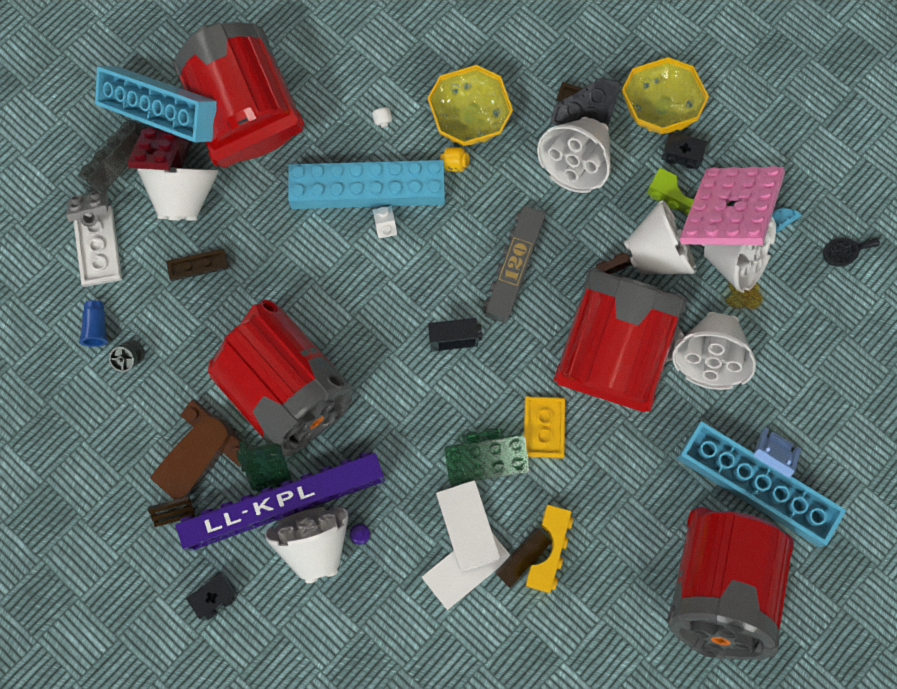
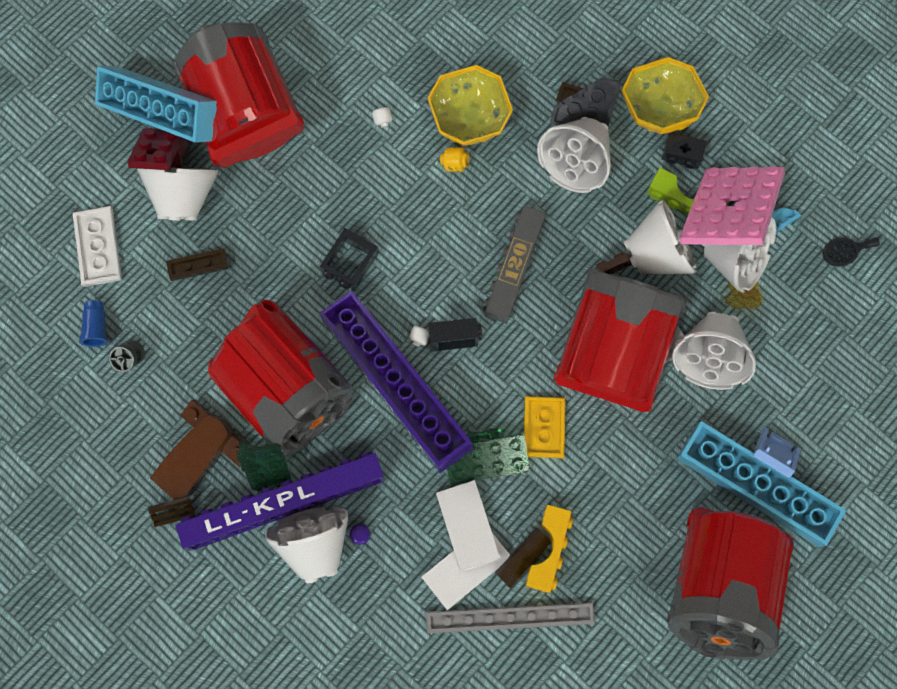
(91, 203): light grey plate -> none
(111, 159): clear smoke slope -> none
(200, 599): black brick -> none
(357, 242): none -> black window
(366, 184): medium azure brick -> none
(384, 222): white bracket -> none
(396, 382): none -> dark purple brick
(419, 336): none -> white piece
(510, 618): none -> light grey tile

